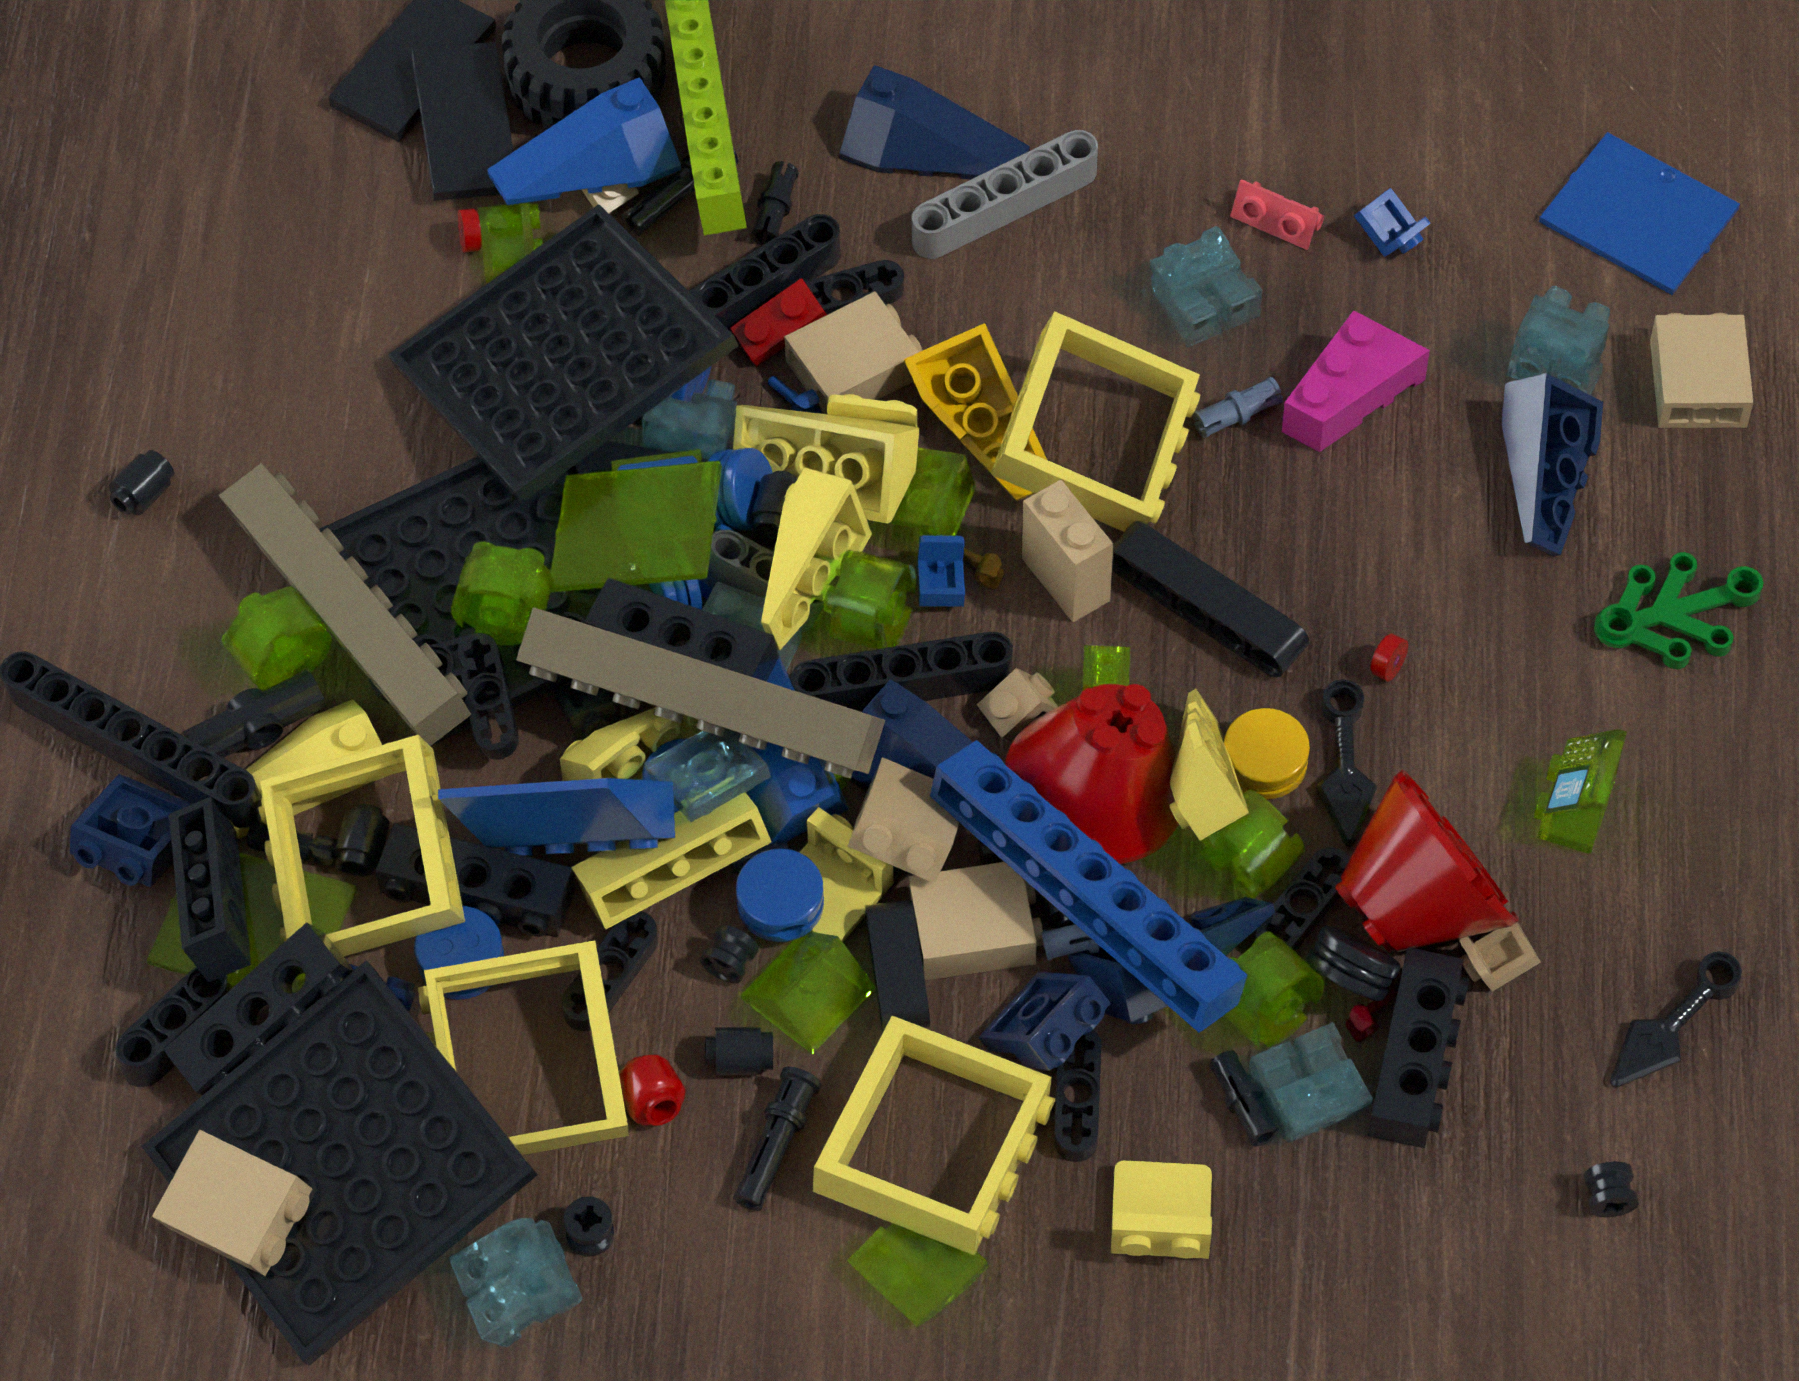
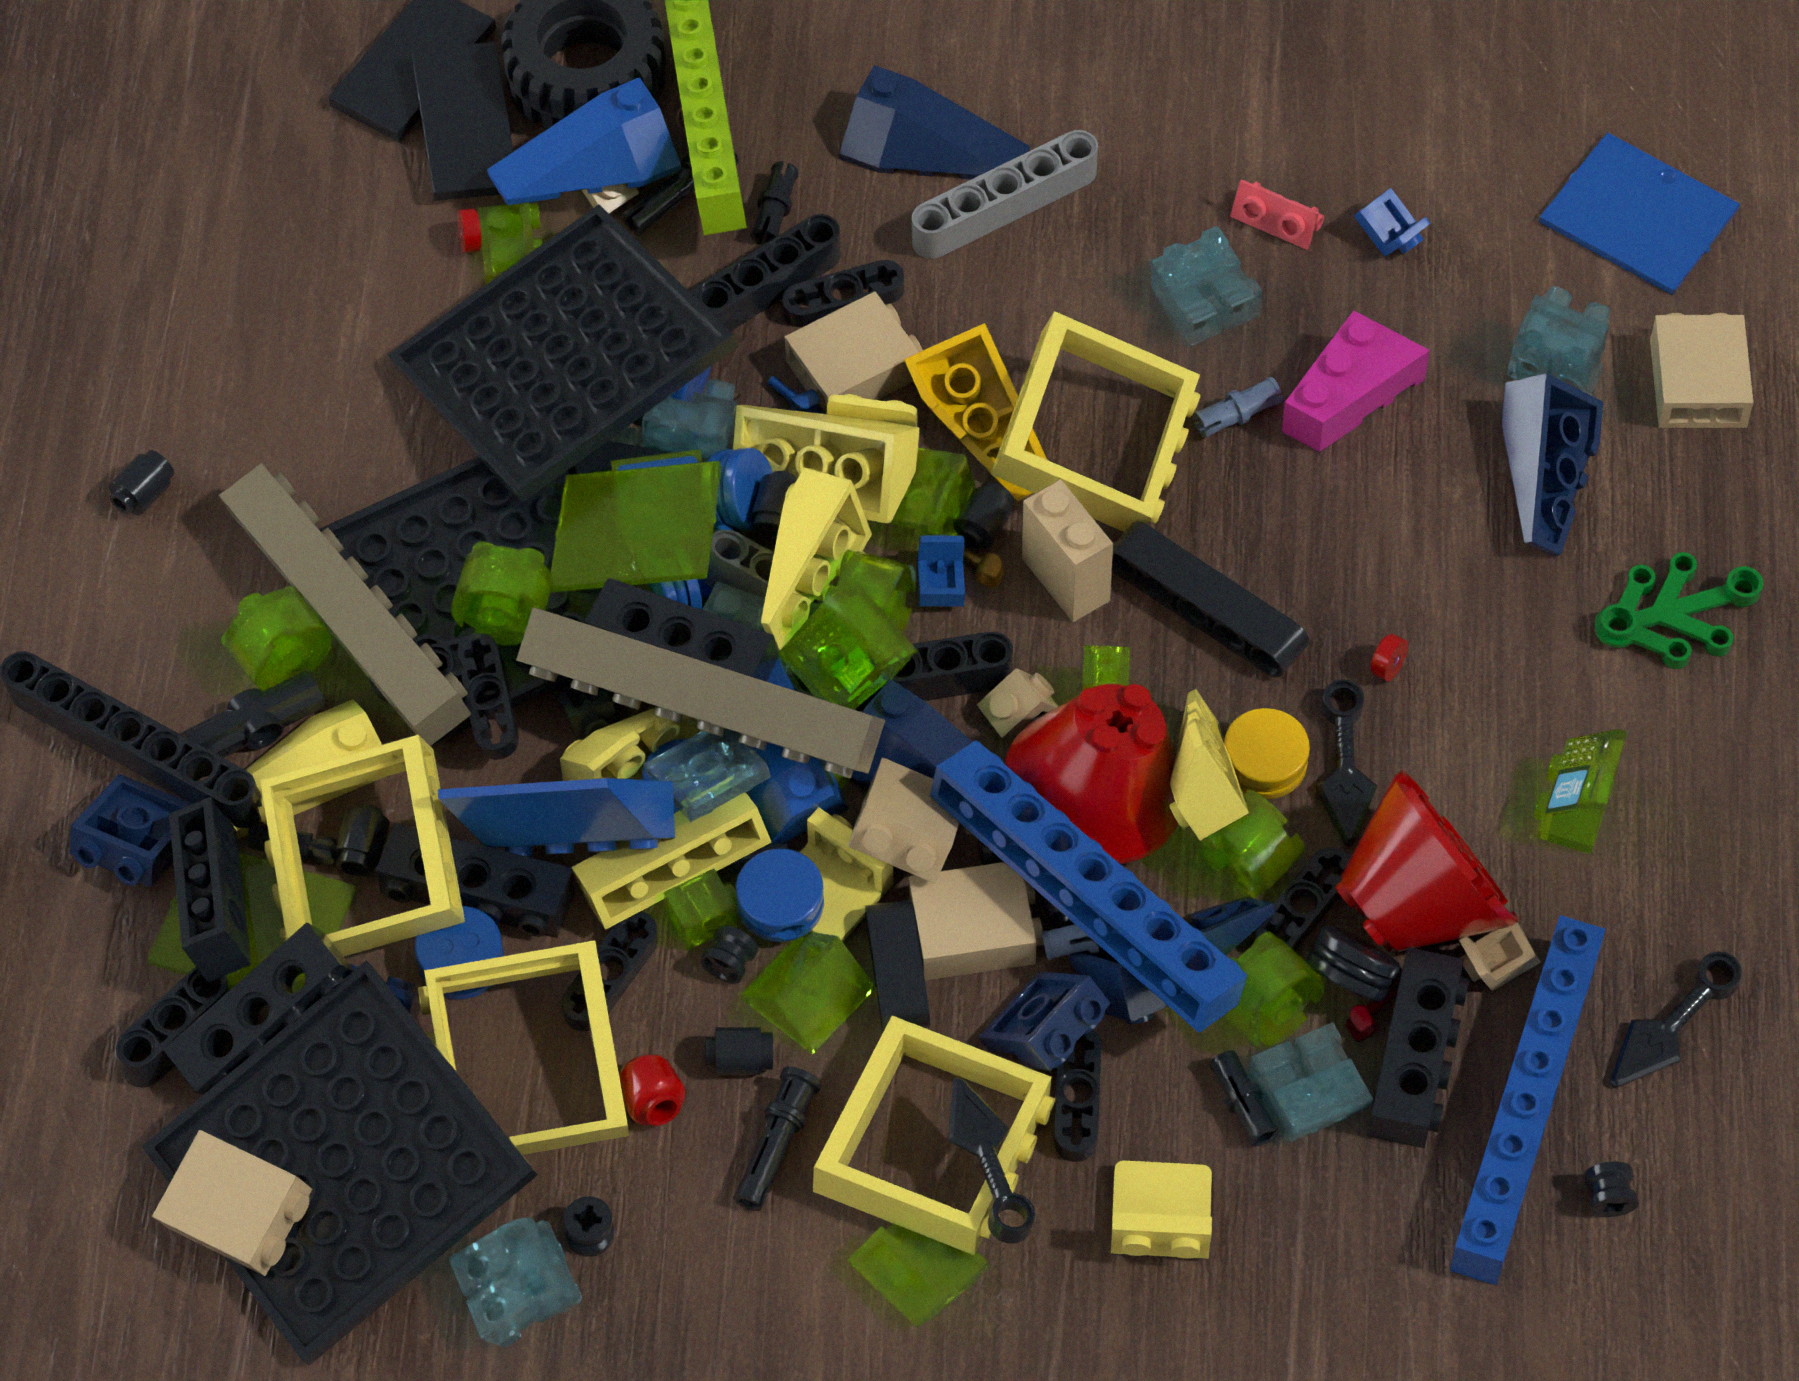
(700, 908): none -> clear neon green brick
(765, 328): red plate -> none
(847, 649): none -> clear neon green slope
(980, 1132): none -> black piece
(984, 515): none -> black brick
(1527, 1101): none -> blue brick

